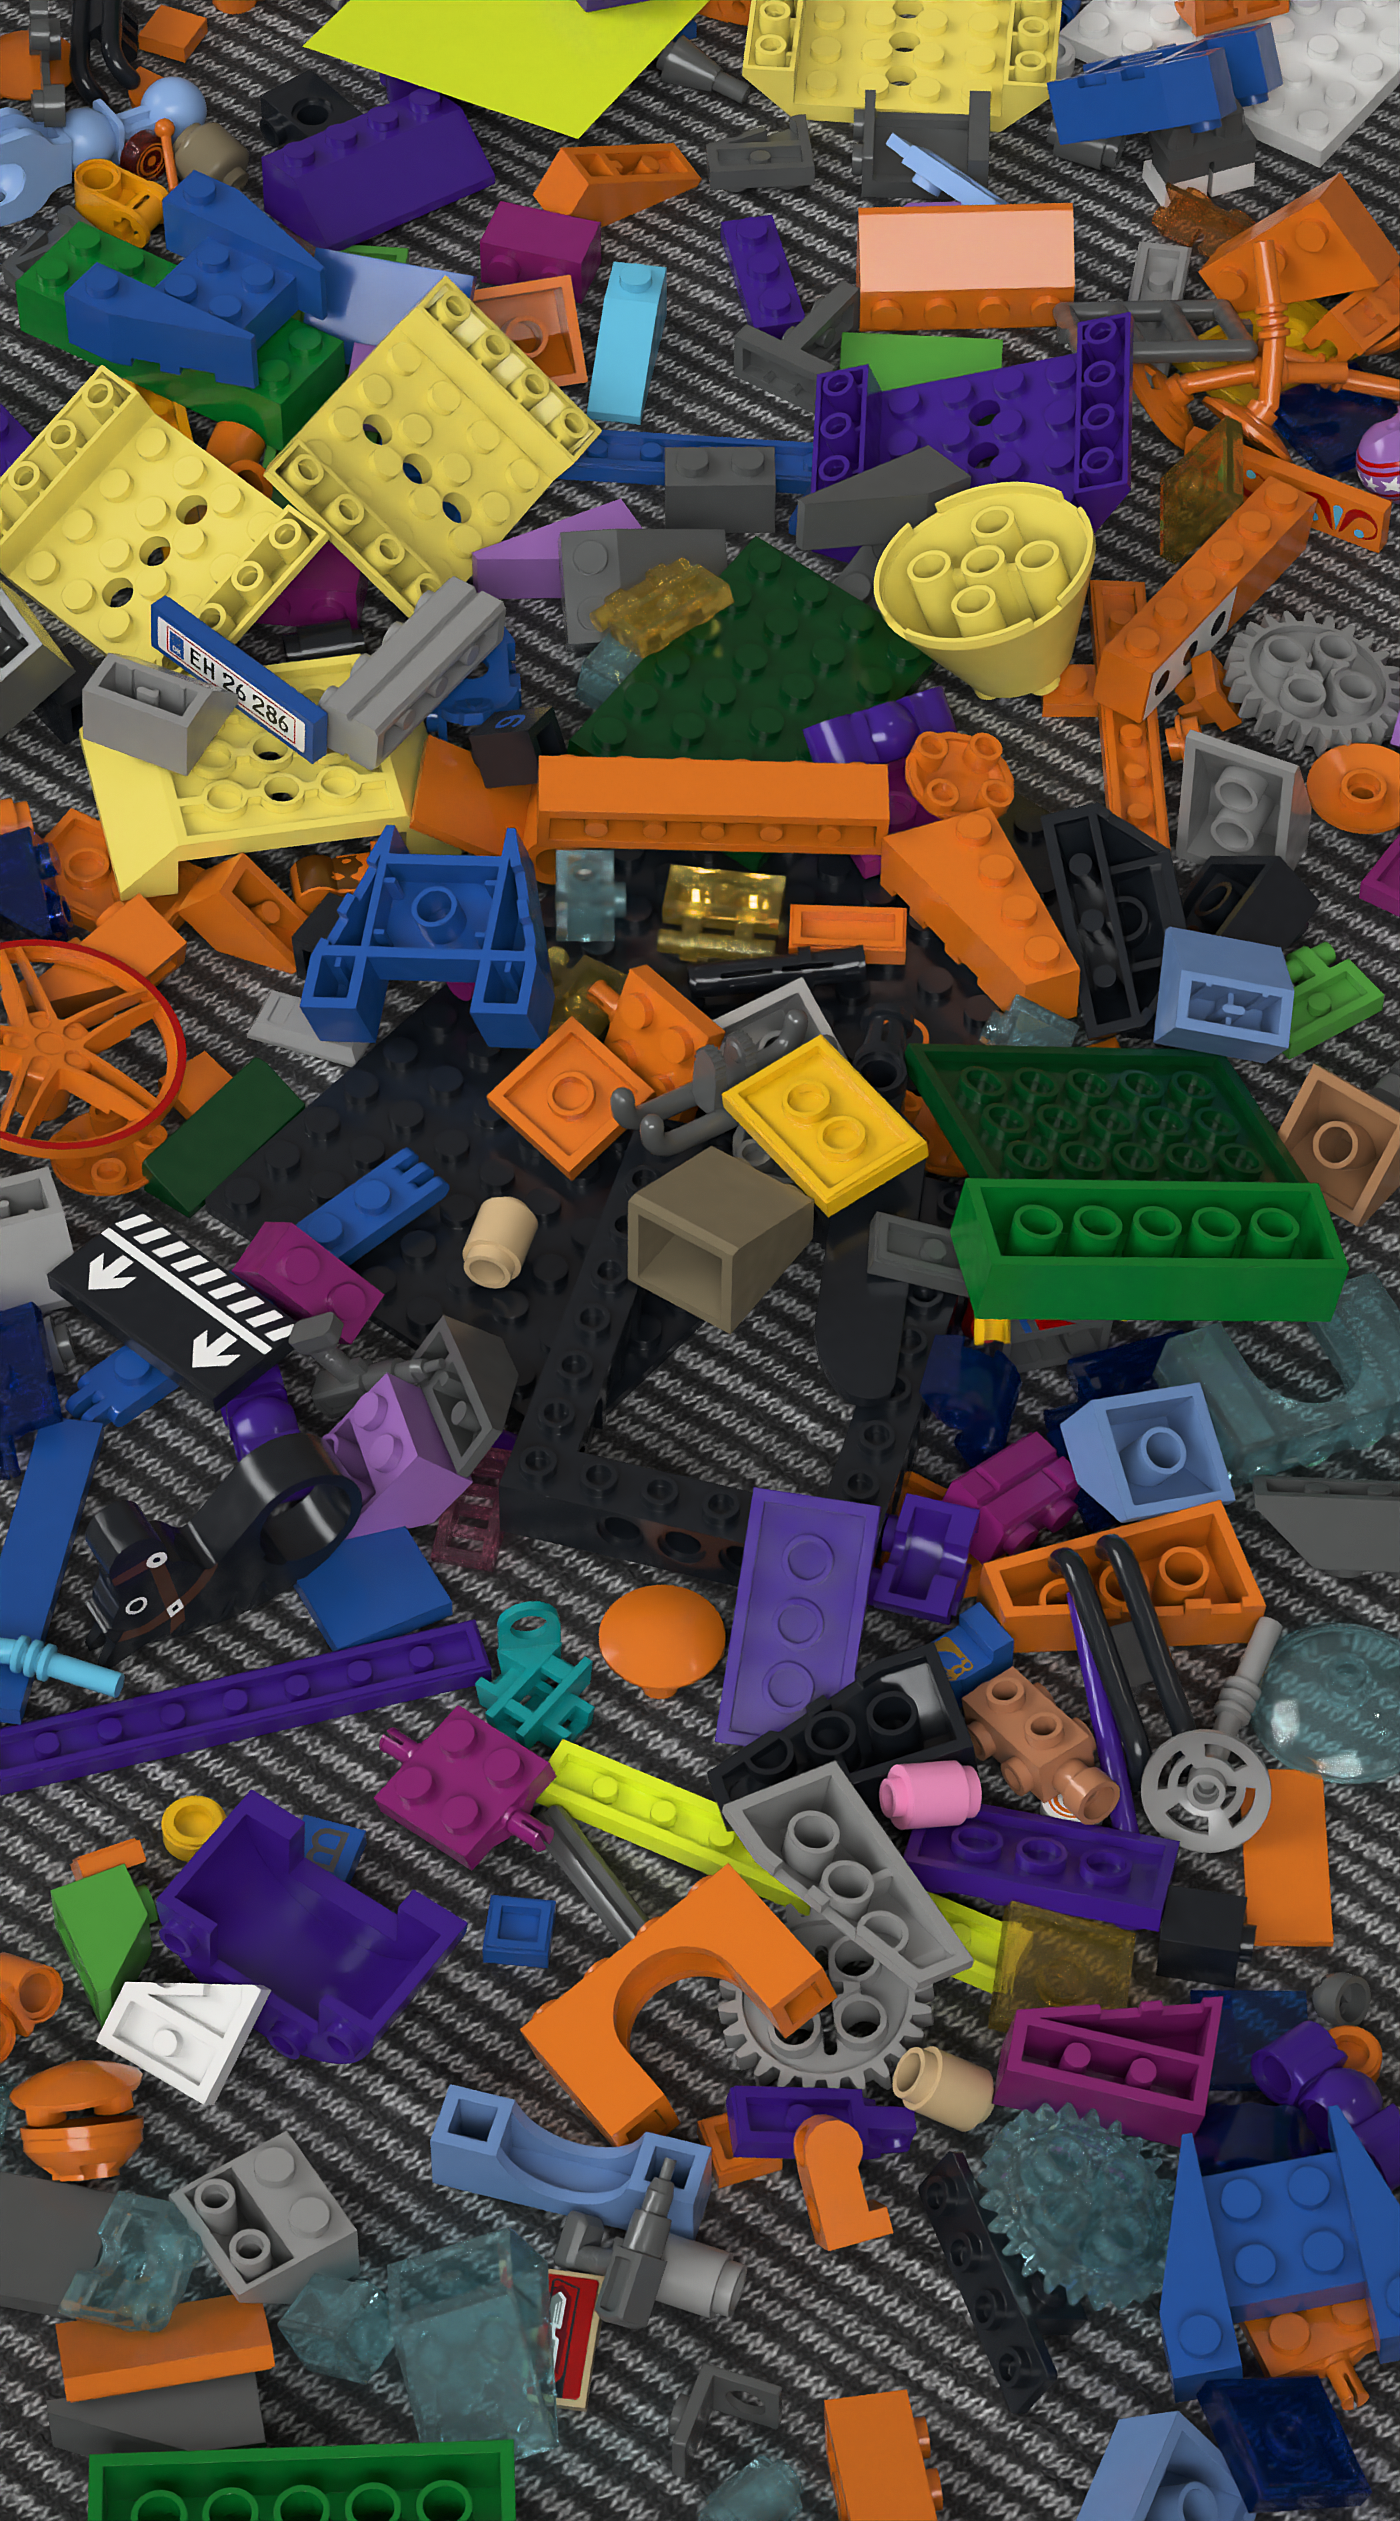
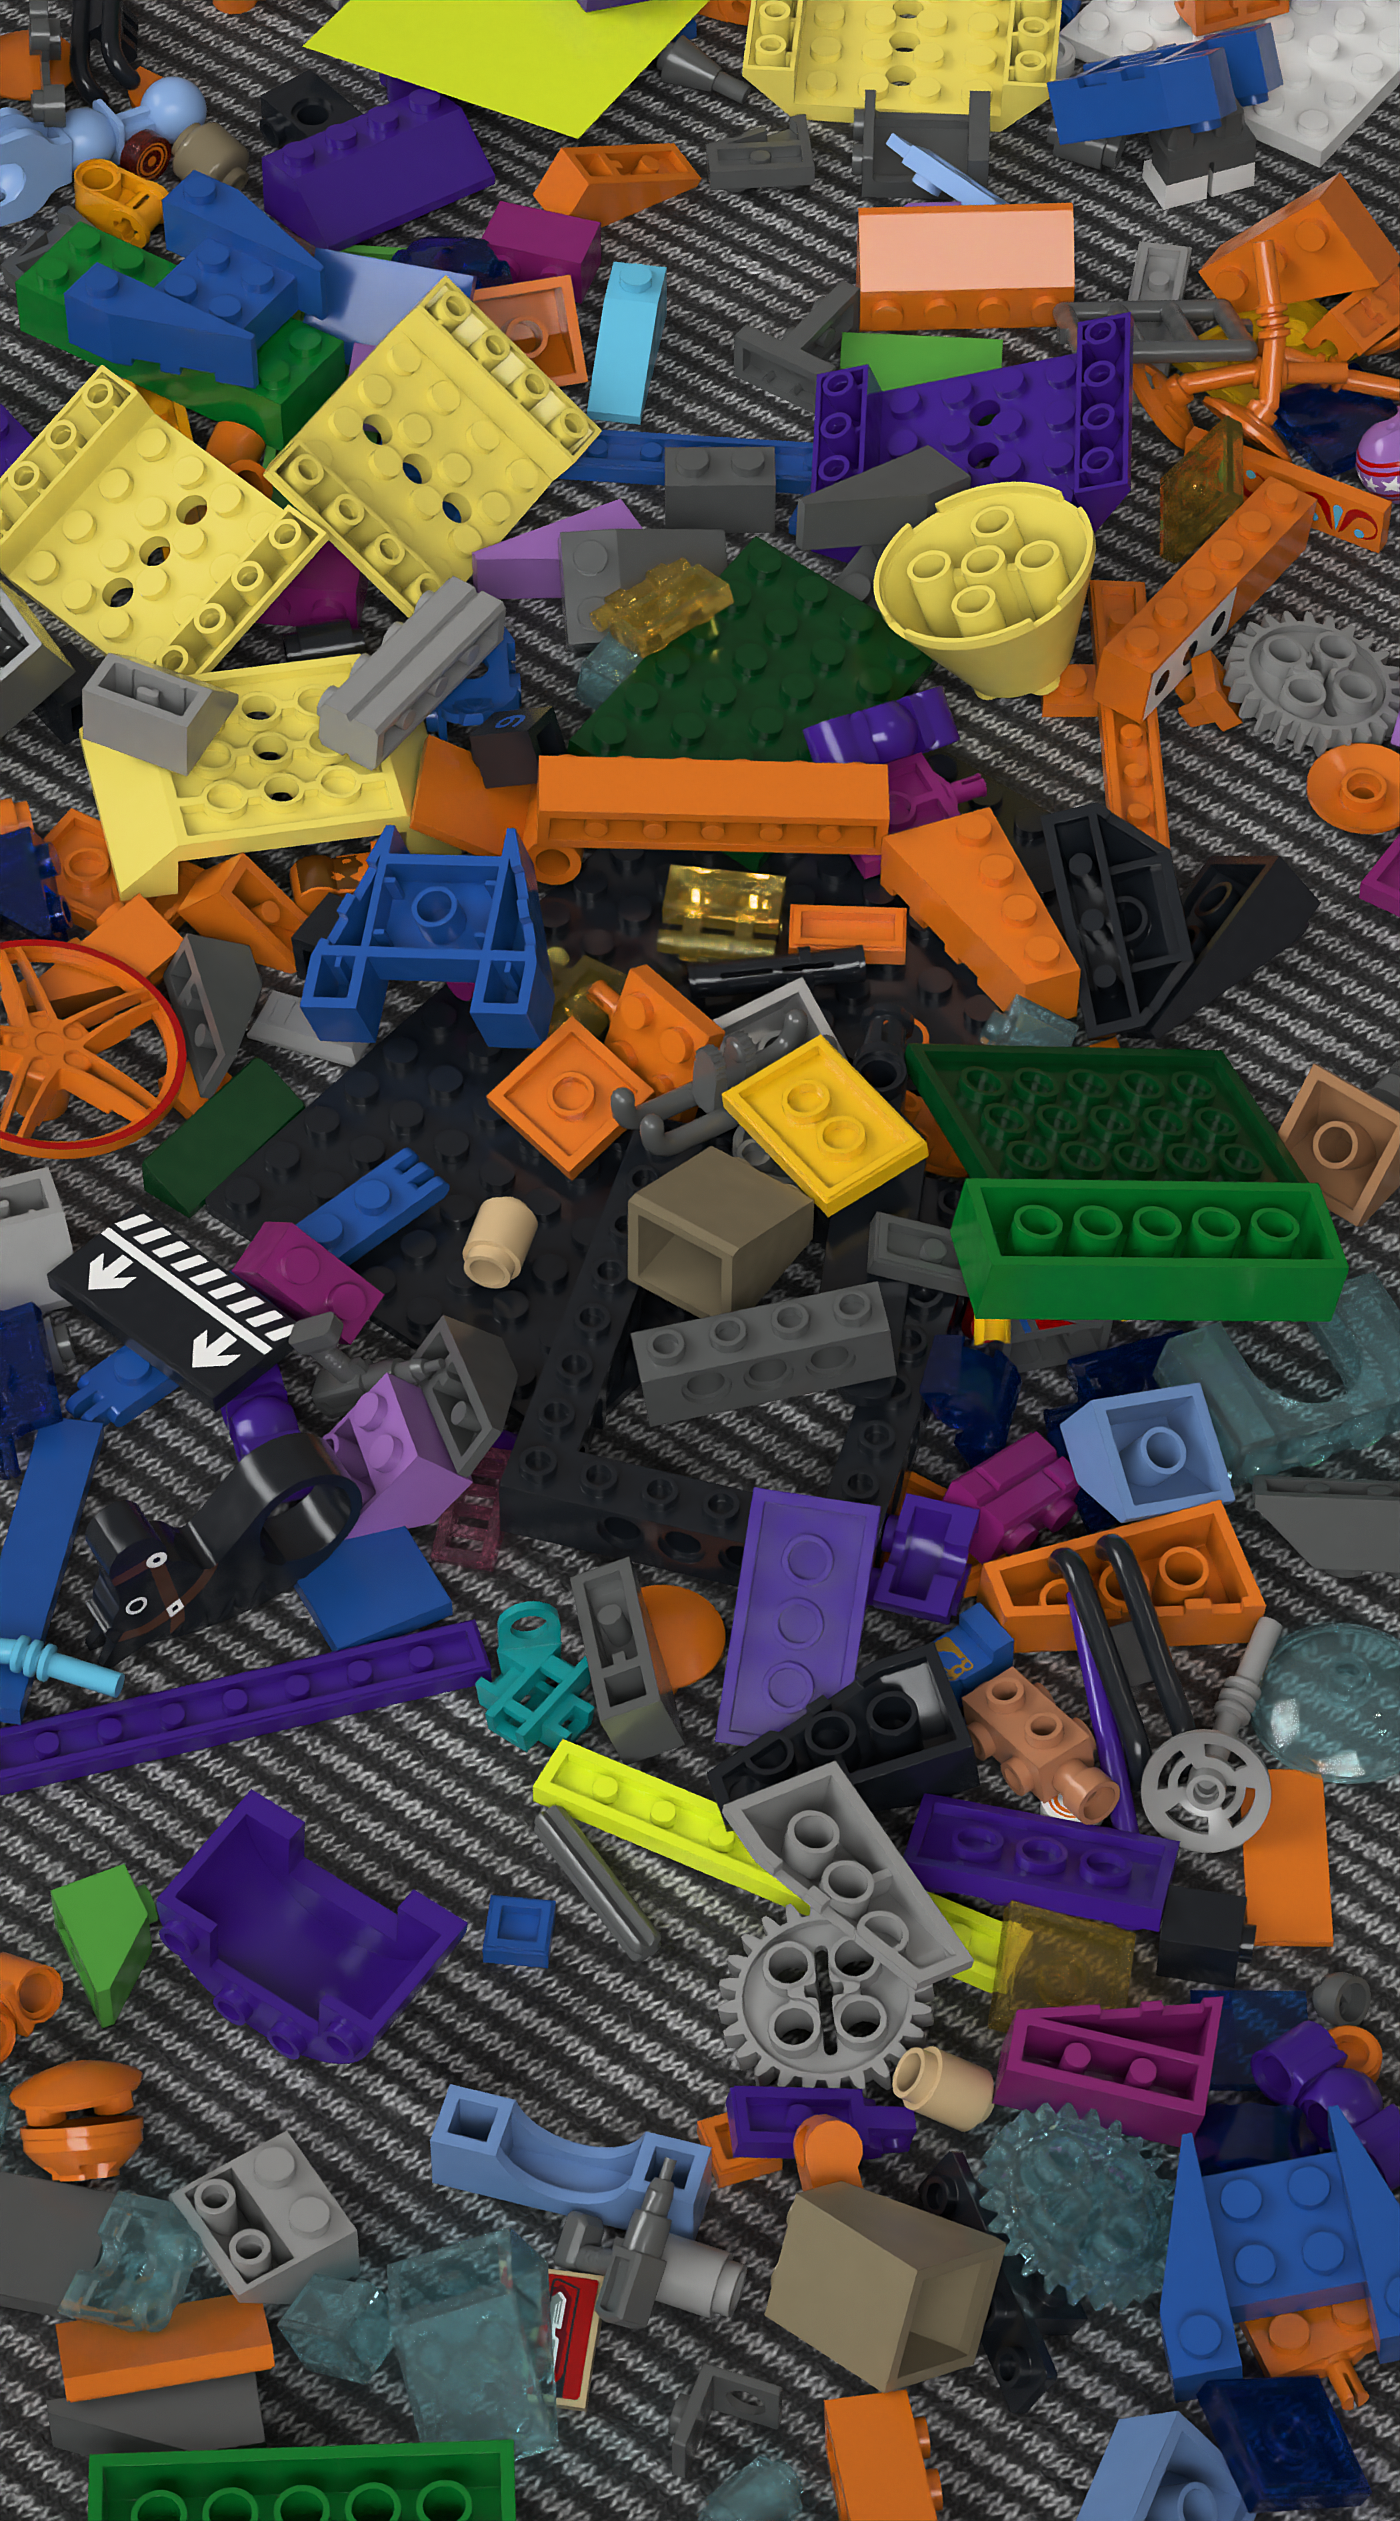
(110, 1172): orange dish -> none
(126, 1852): orange tile -> none
(165, 129): orange hinge -> none
(172, 33): orange tile -> none
(184, 2031): white wing -> none
(190, 1824): yellow tile -> none
(213, 995): none -> dark grey slope
(222, 664): tile -> none
(334, 1846): blue tile -> none
(460, 256): none -> clear blue cylinder
(465, 1788): magenta plate -> none
(587, 907): clear light blue brick -> none
(625, 1663): none -> dark grey slope
(712, 1932): orange arch -> none
(761, 274): dark purple plate -> none
(764, 1354): none -> dark grey brick
(883, 2285): none -> dark tan slope
(930, 1794): bright pink brick -> none
(959, 774): orange dish -> none
(1177, 735): orange plate -> none
(1195, 214): clear orange hinge -> none
(1223, 996): medium blue slope -> none
(1240, 803): light grey slope -> none
(1326, 997): bright green plate -> none

